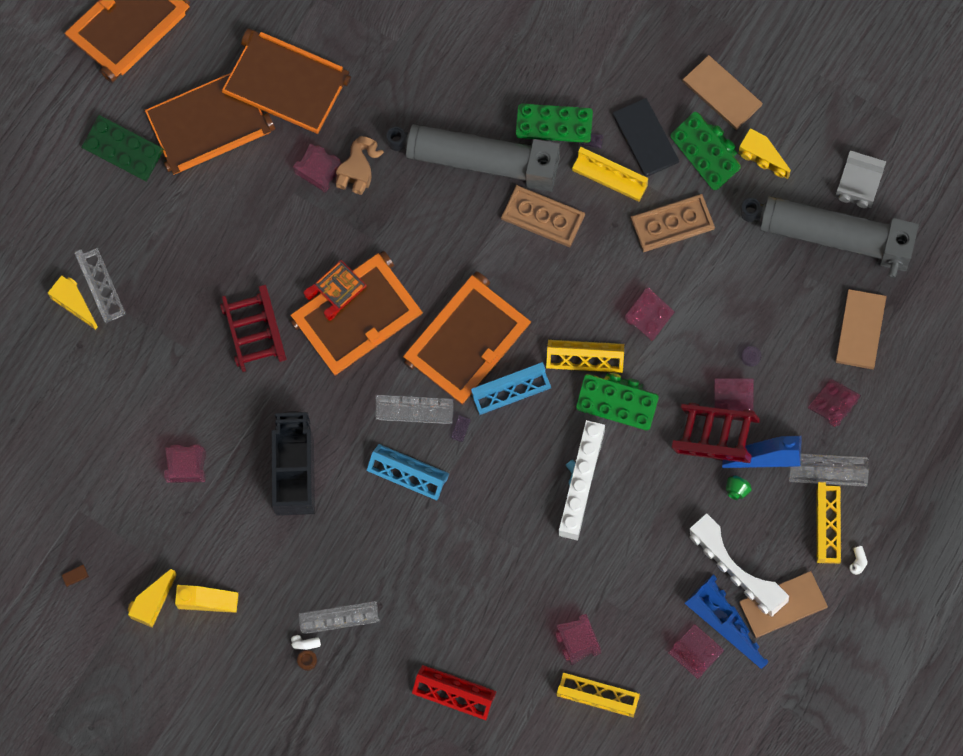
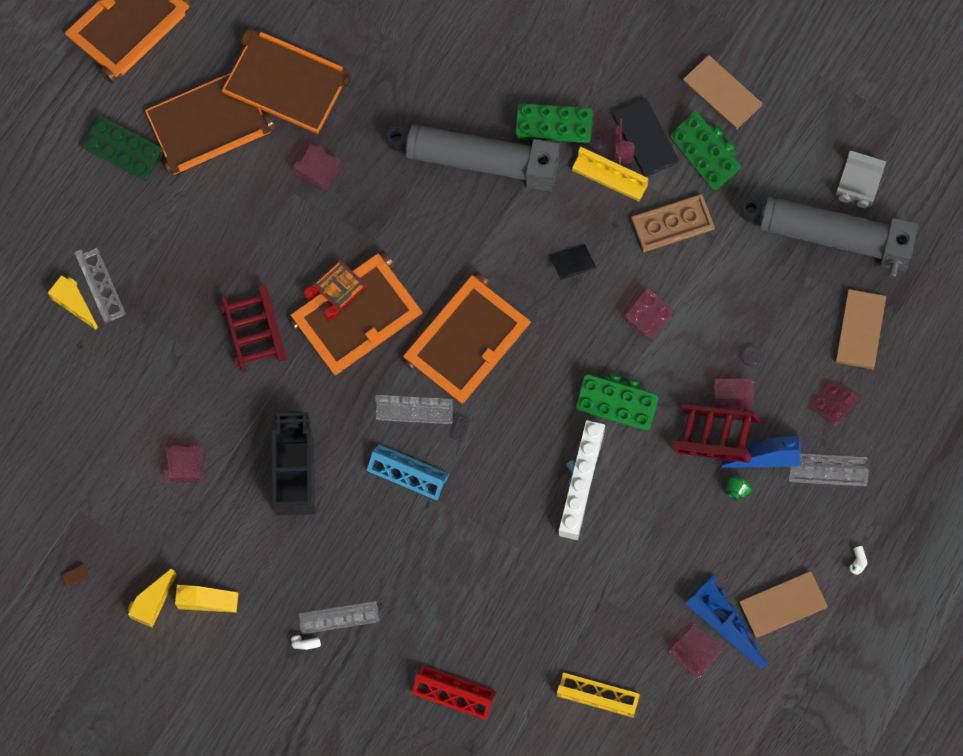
(307, 660): reddish brown tile -> none
(356, 167): medium nougat hips -> none
(507, 382): dark azure fence -> none
(543, 216): medium nougat tile -> none
(572, 262): none -> black piece
(577, 639): clear pink hips -> none
(586, 349): yellow fence -> none
(624, 149): none -> clear pink hinge
(760, 150): yellow slope -> none
(765, 593): white arch -> none
(821, 521): yellow fence -> none

